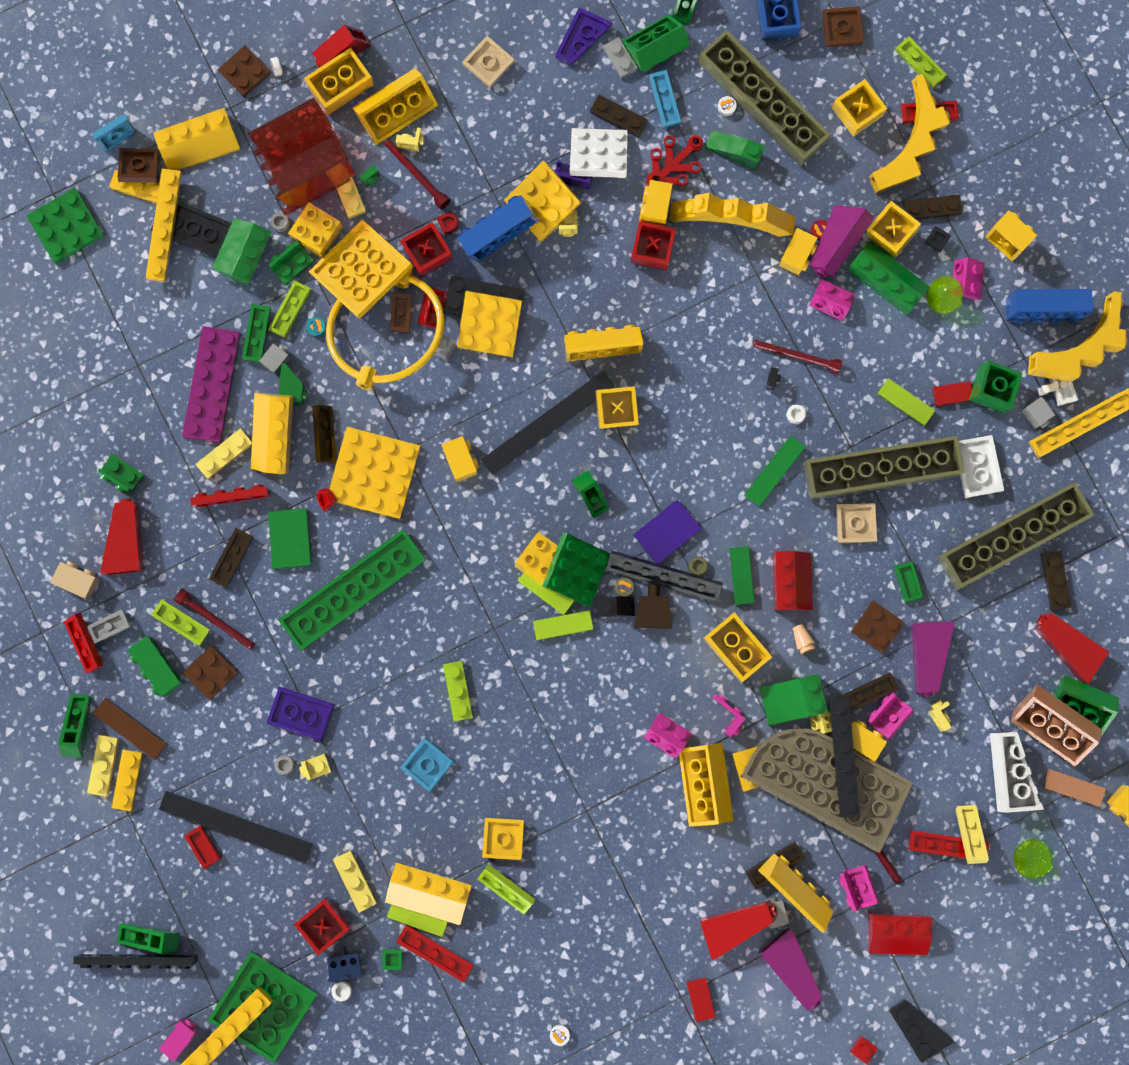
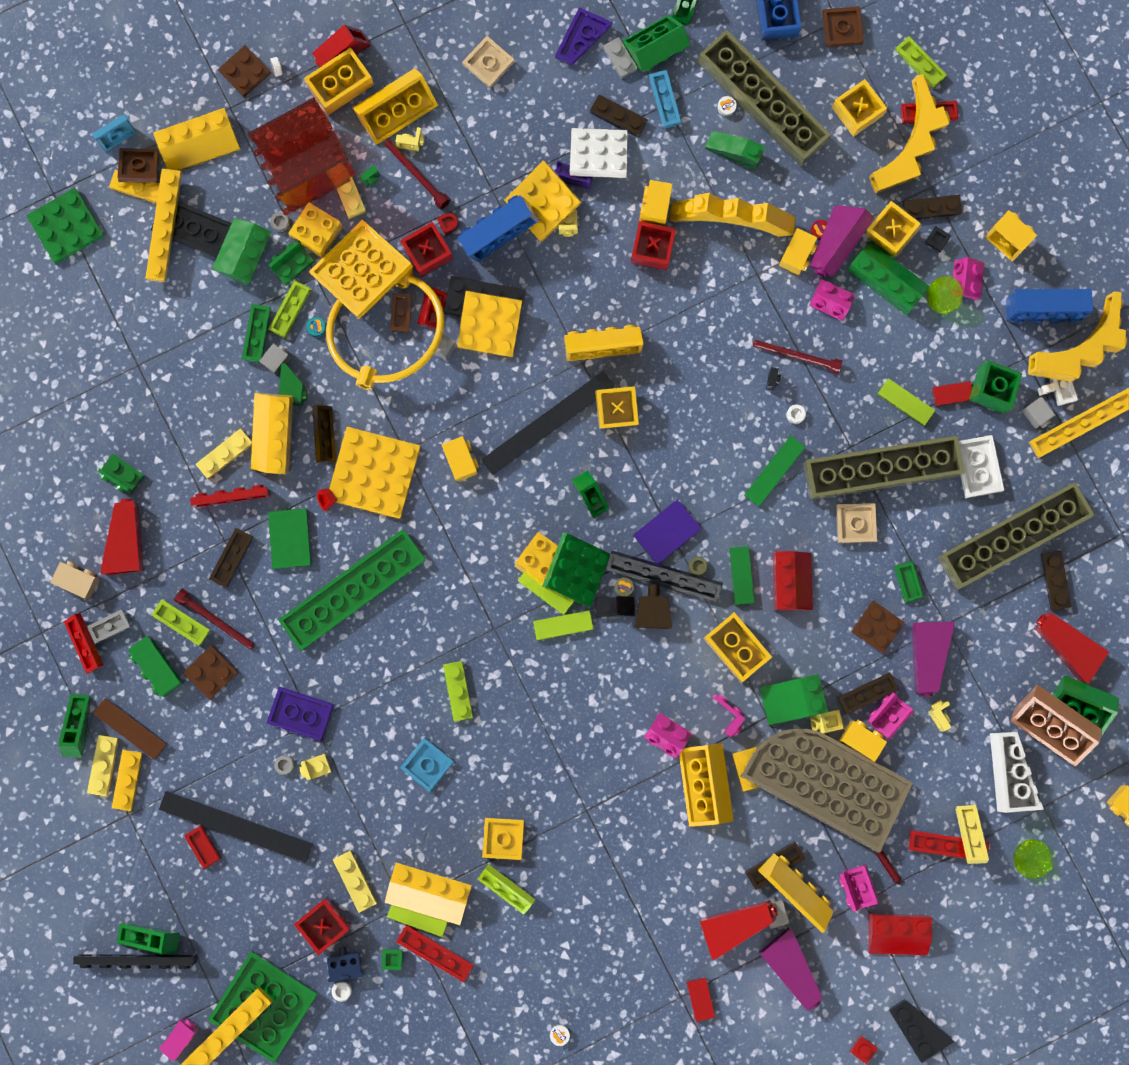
(211, 384): magenta plate -> none
(673, 164): red plant -> none
(803, 639): light nougat cone -> none
(844, 757): black plate -> none
(1074, 787): nougat tile -> none

